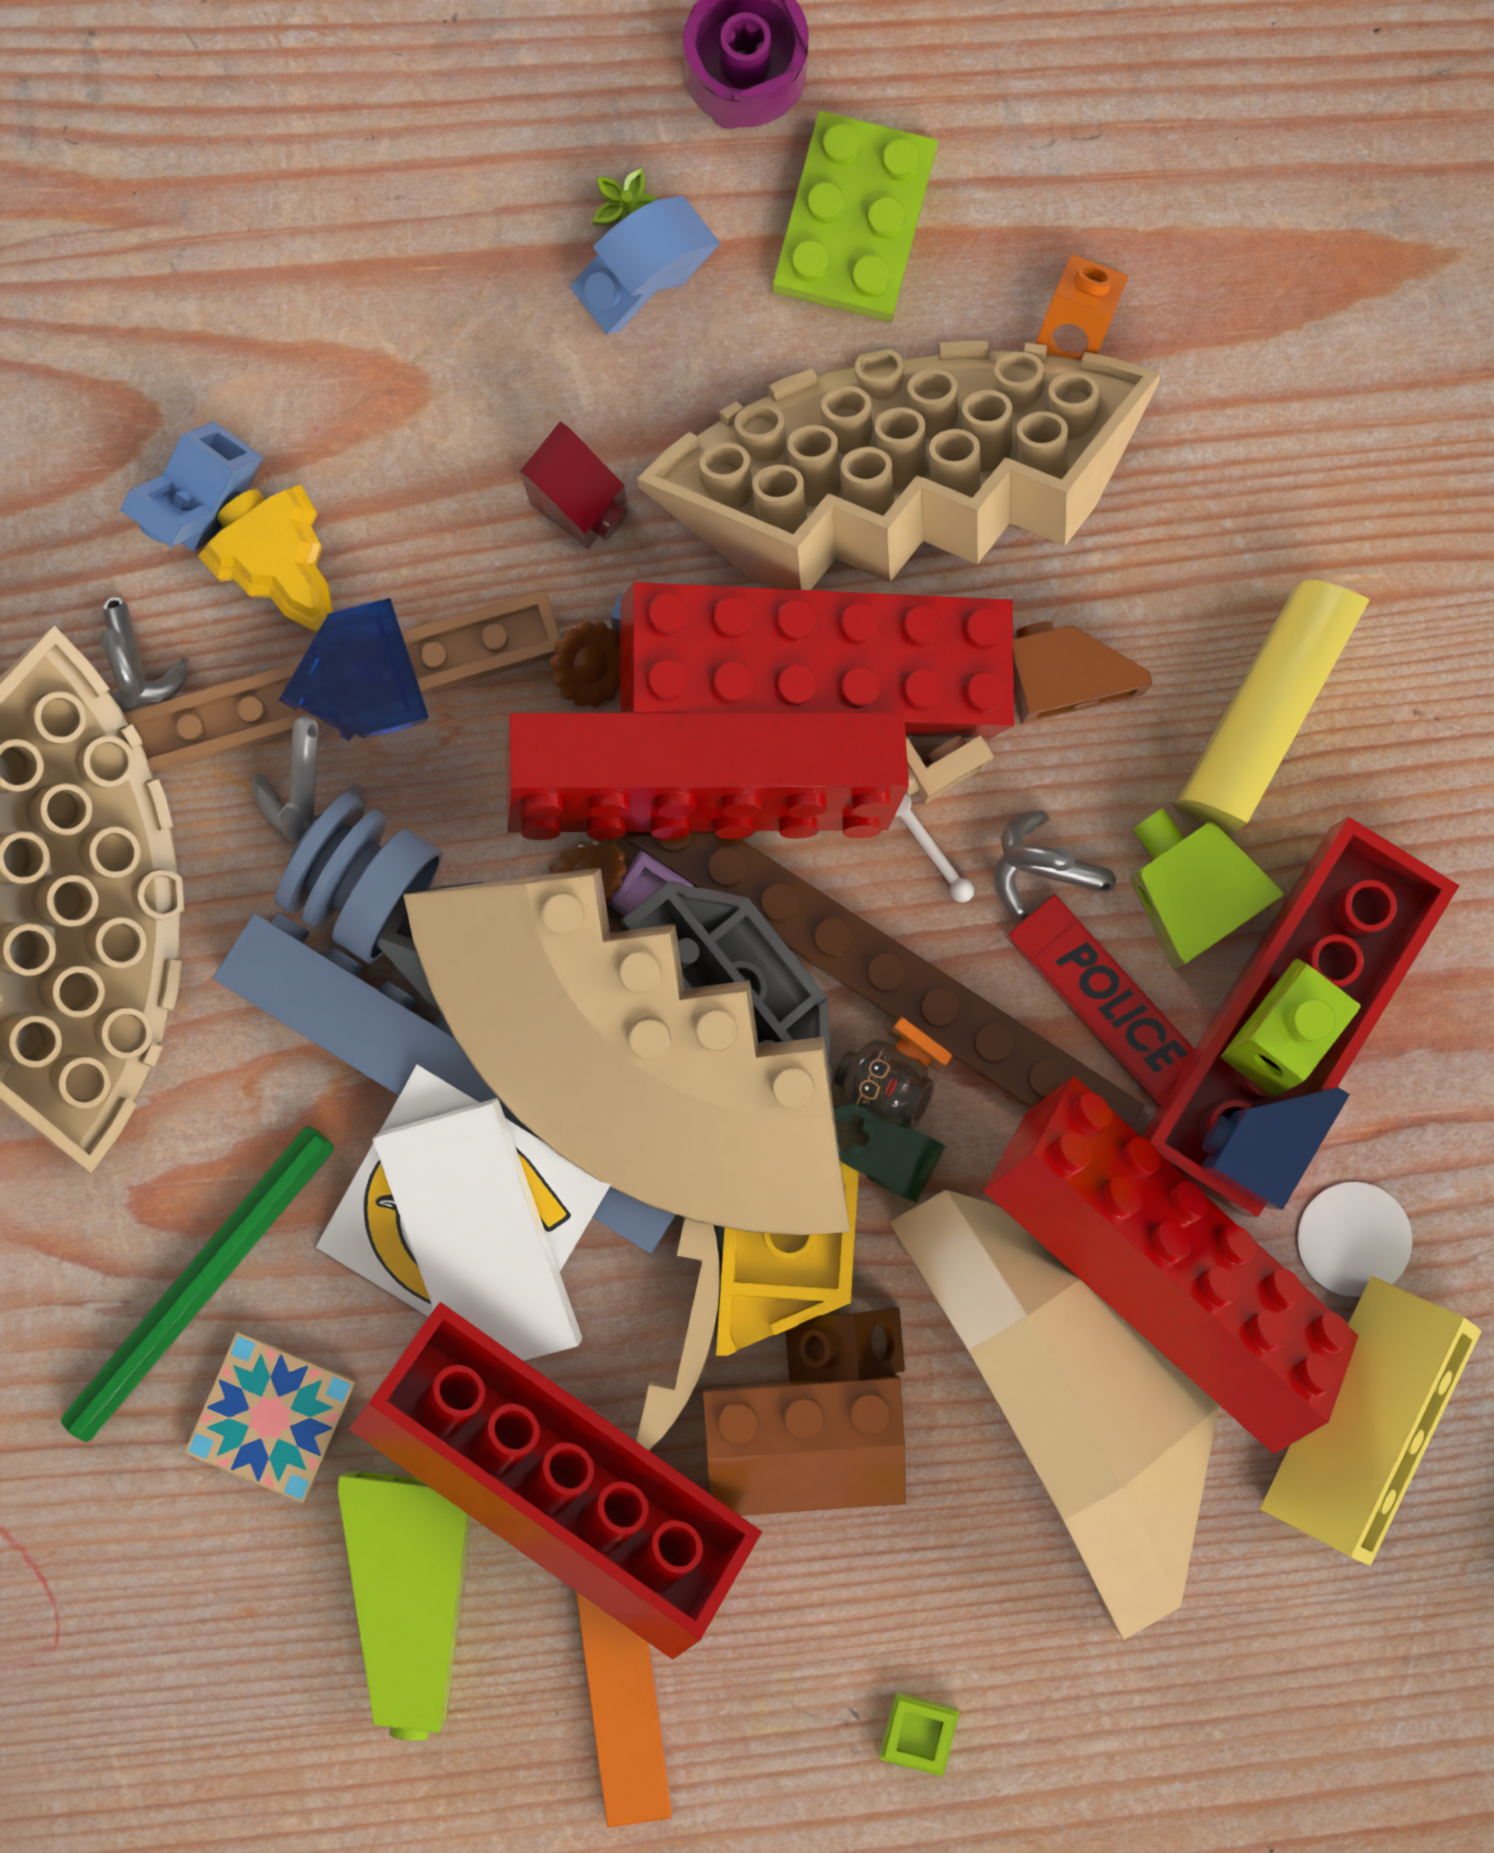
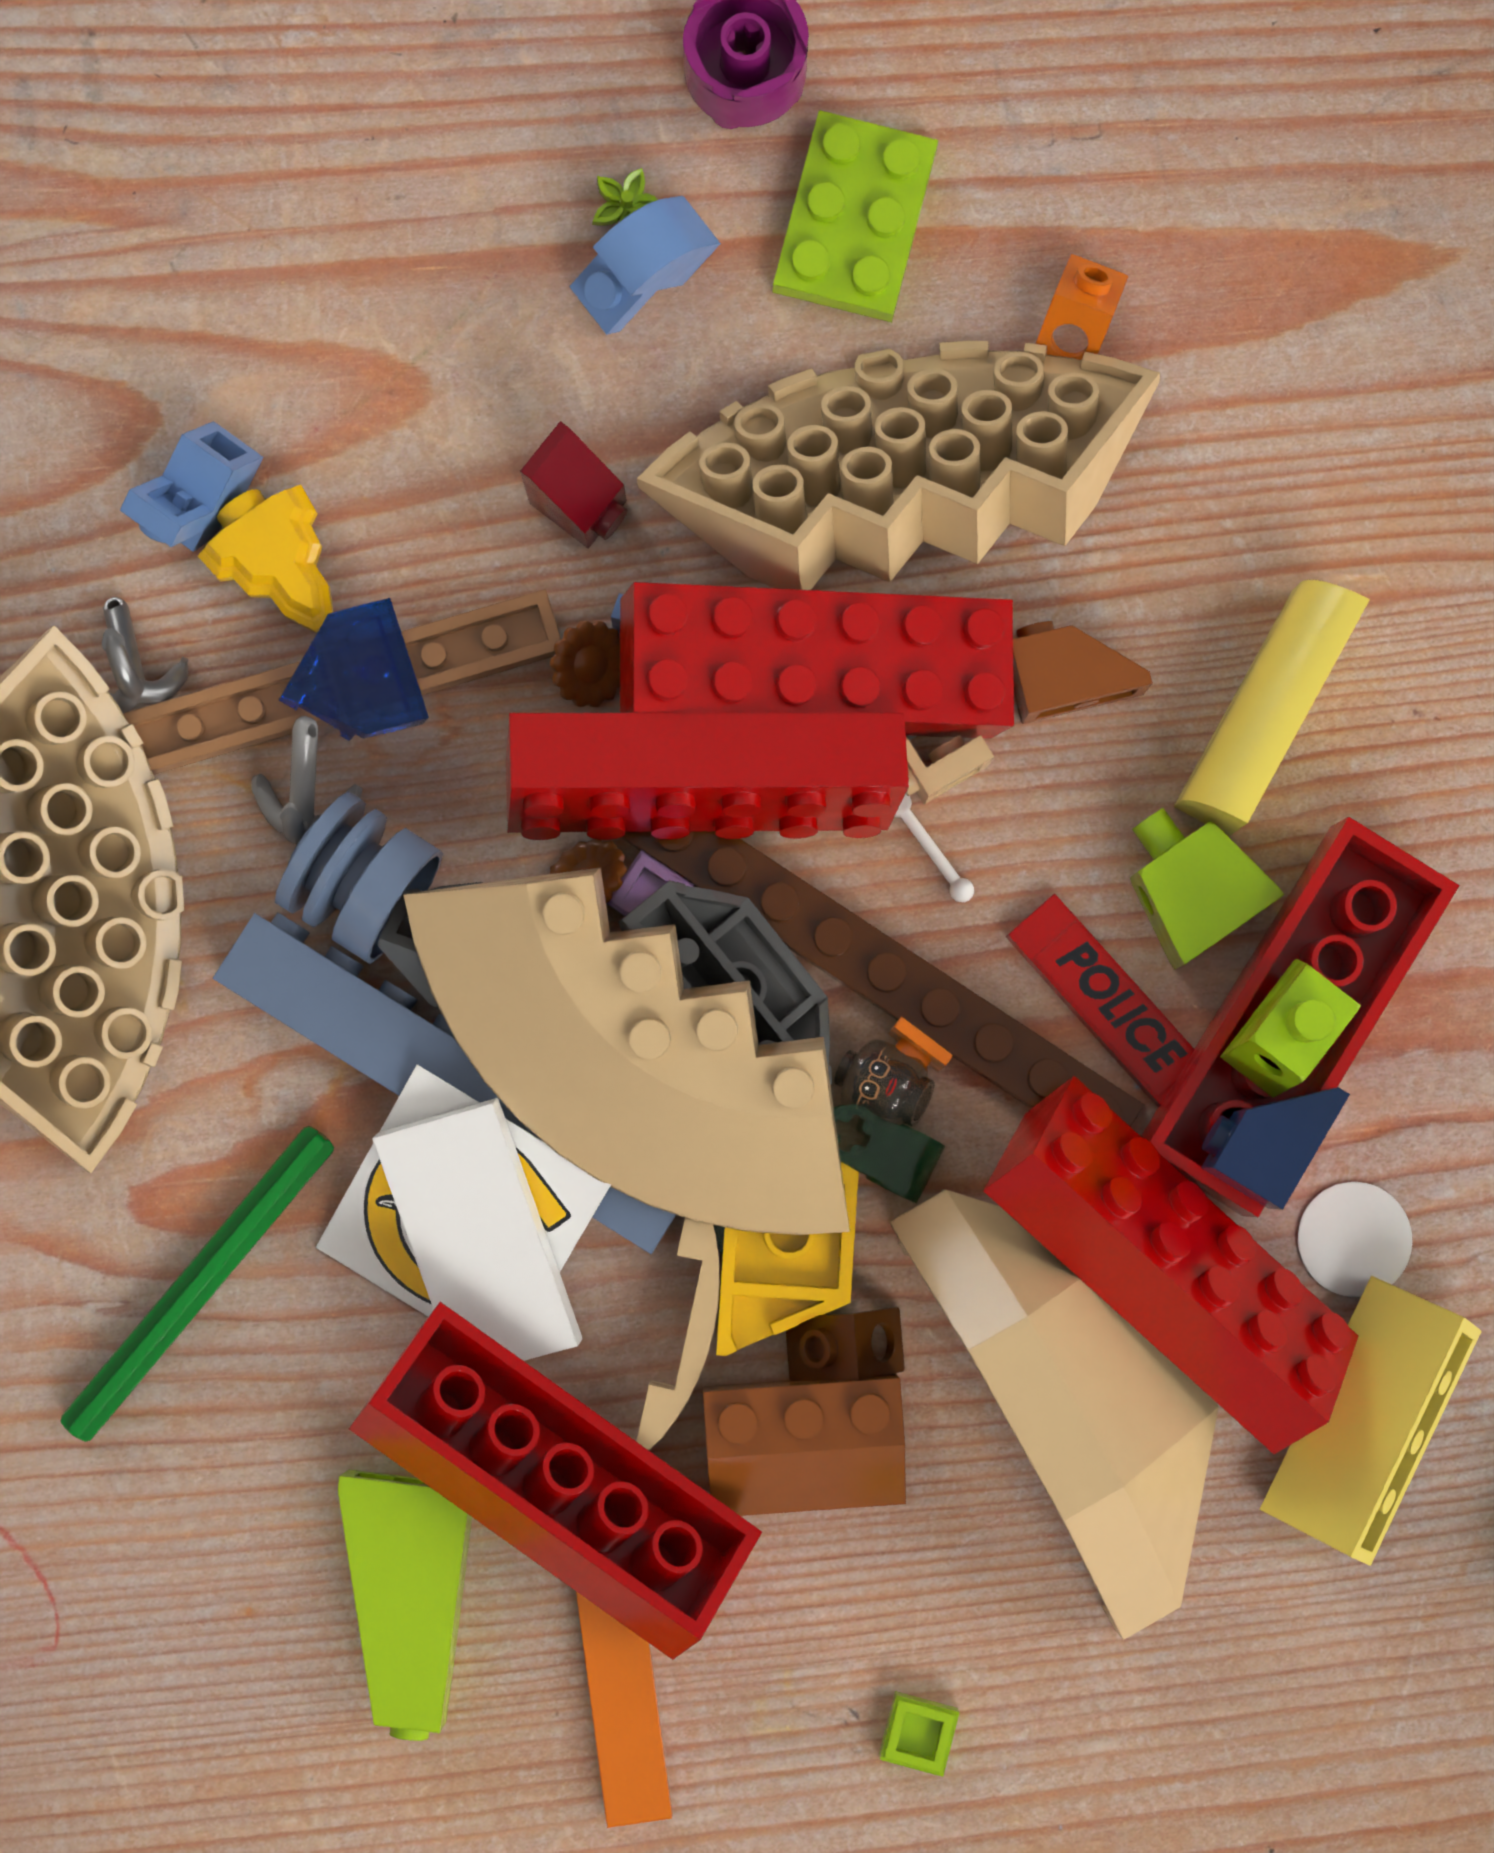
(271, 1417): tile -> none
(1041, 861): flat silver piece -> none

